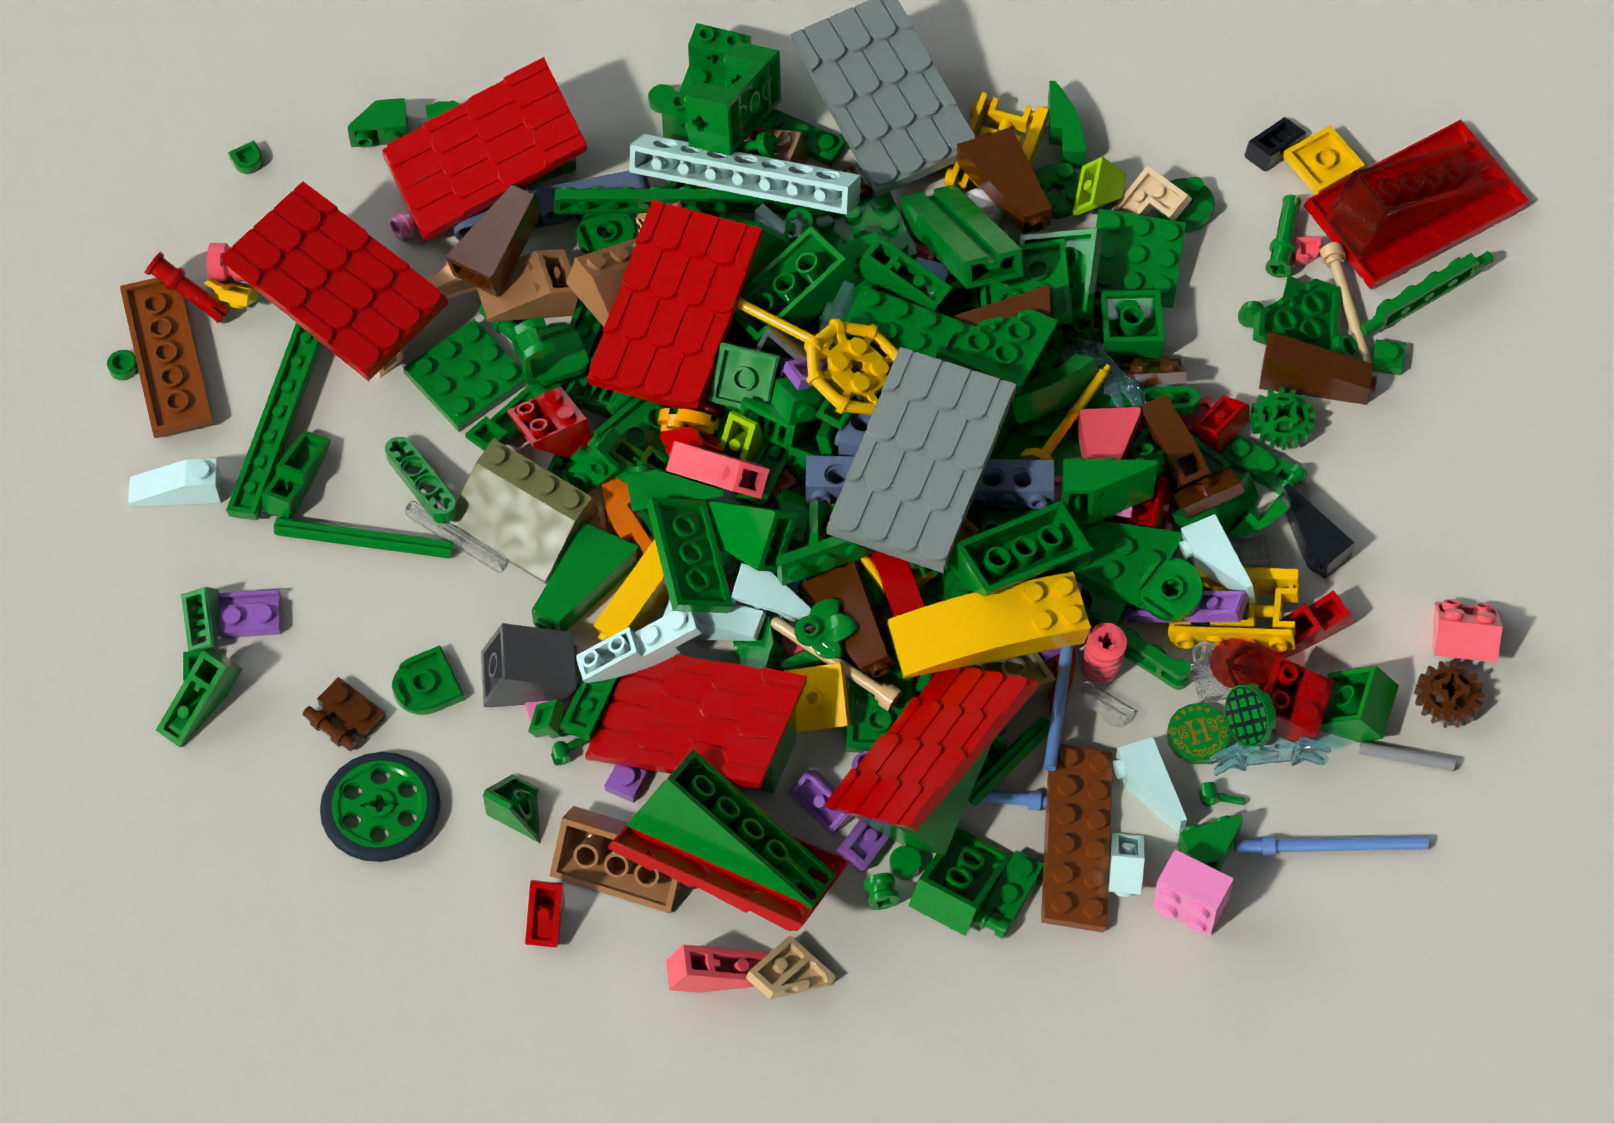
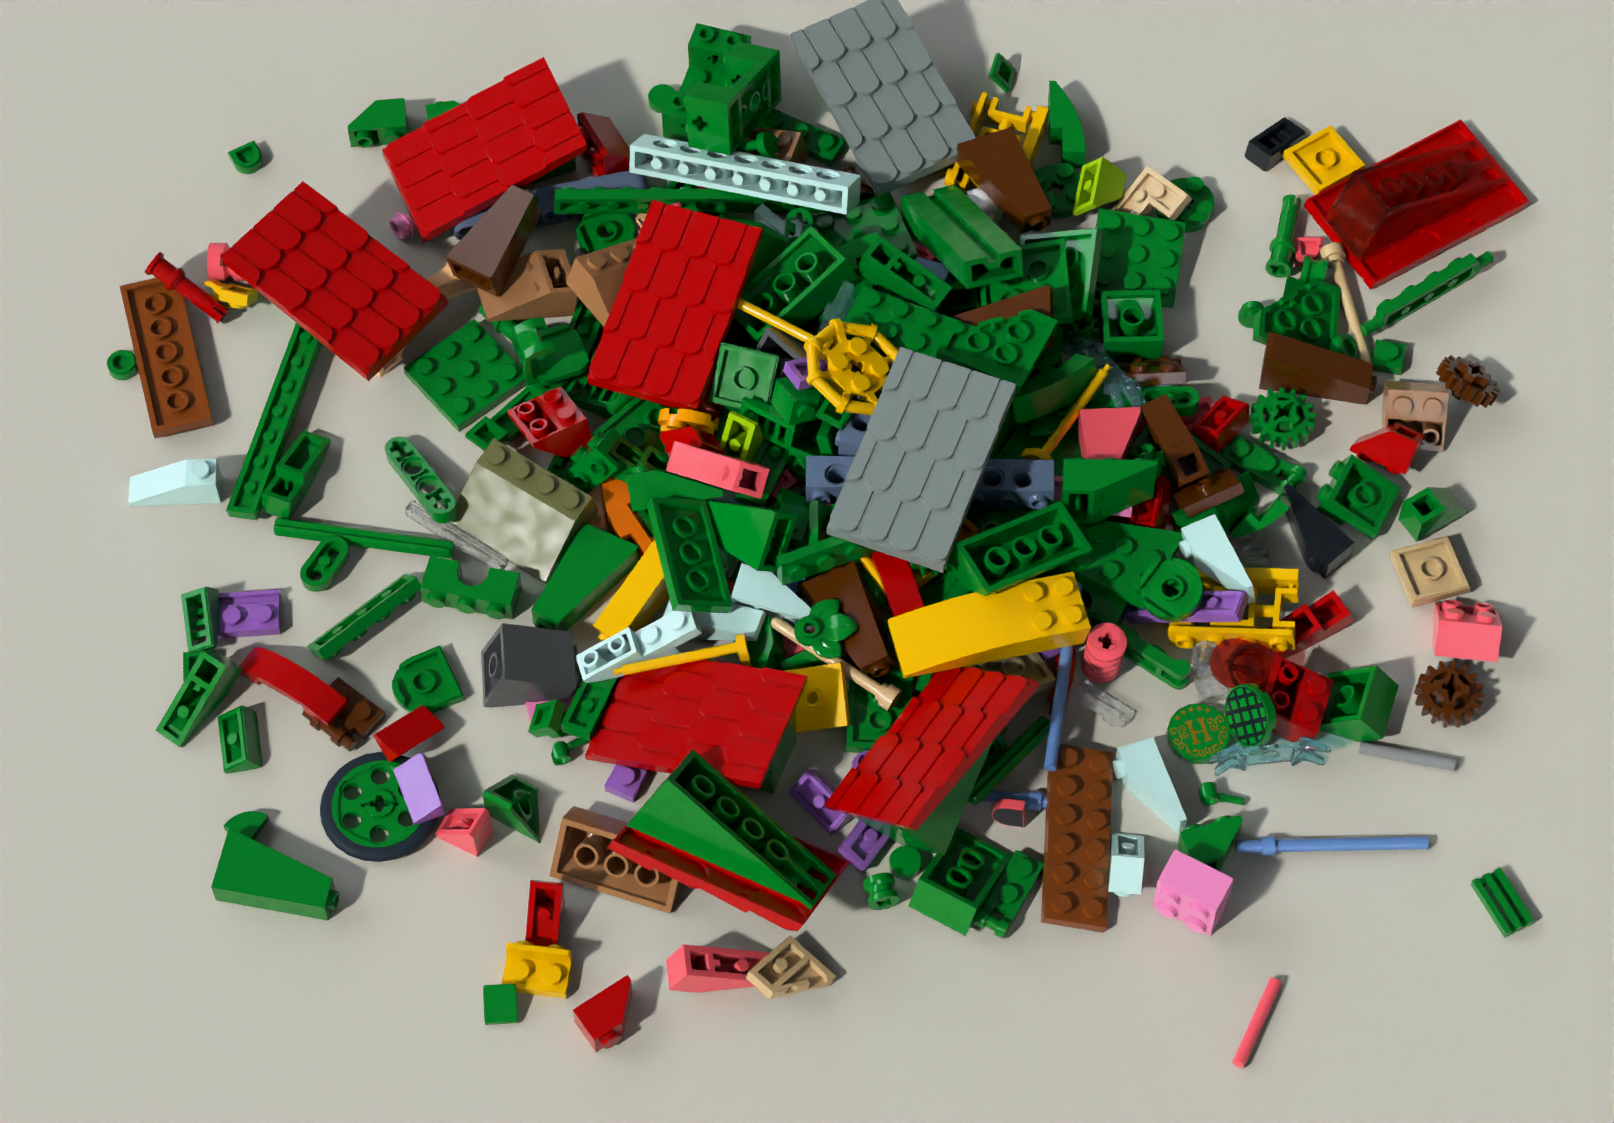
(240, 740): none -> green slope
(247, 823): none -> green tile
(270, 880): none -> green slope
(294, 683): none -> red slope
(323, 565): none -> green plate
(356, 623): none -> green plate
(407, 732): none -> red slope
(418, 790): none -> slope
(466, 829): none -> coral slope
(494, 596): none -> green arch
(500, 1004): none -> green slope
(538, 969): none -> yellow bracket
(605, 145): none -> red slope
(605, 1015): none -> red slope
(739, 647): none -> yellow piece
(1002, 72): none -> green slope
(1009, 812): none -> tile
(1257, 1022): none -> coral bar
(1313, 269): none -> green wheel
(1357, 496): none -> green plate
(1391, 446): none -> red slope
(1419, 408): none -> medium nougat slope
(1429, 511): none -> green slope
(1429, 571): none -> tan plate
(1468, 381): none -> reddish brown gear
(1514, 899): none -> green tile

